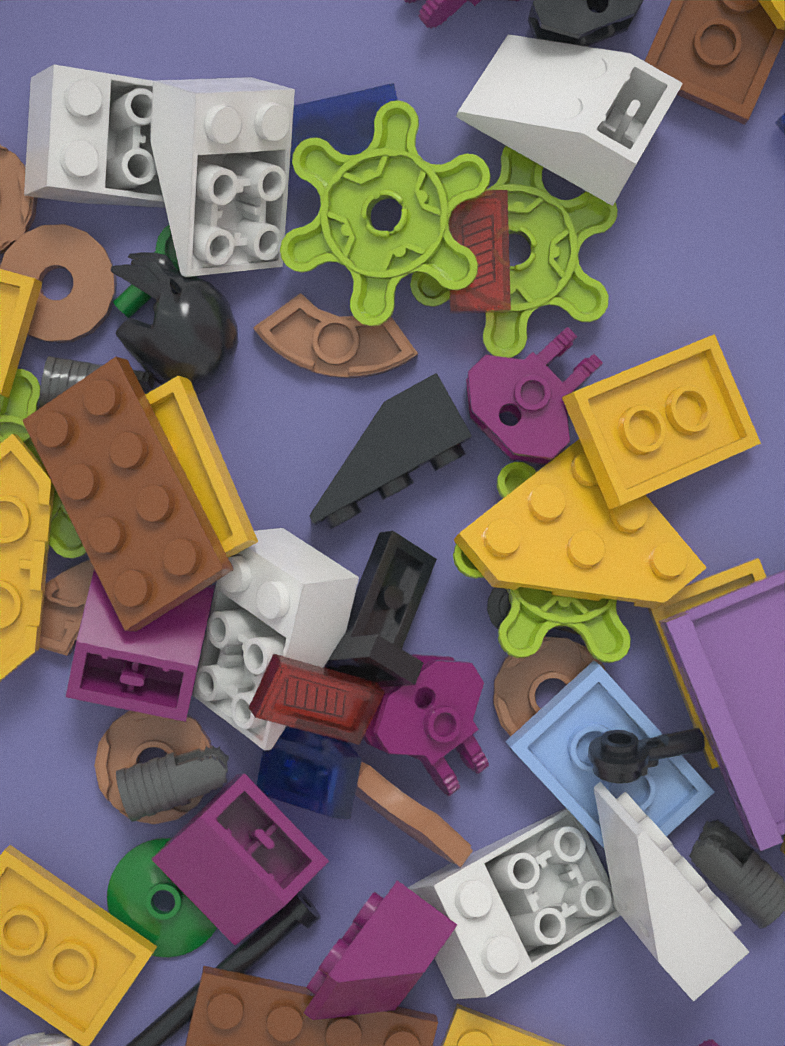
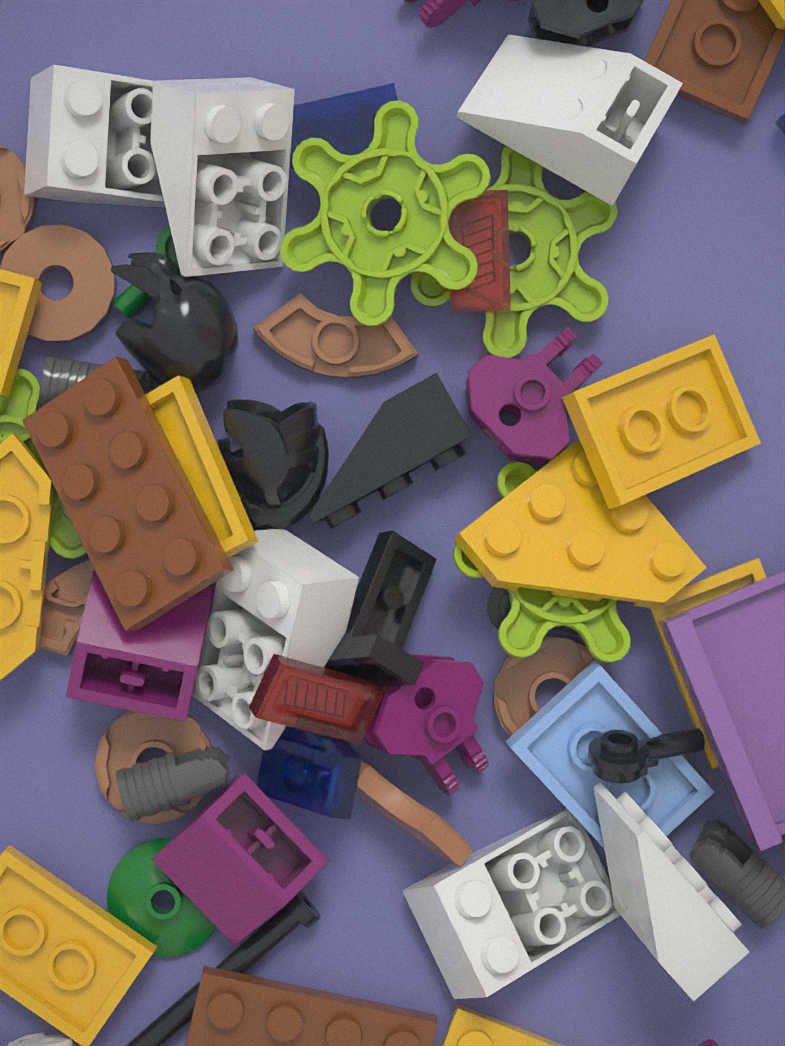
(279, 460): none -> black helmet
(379, 956): magenta slope -> none

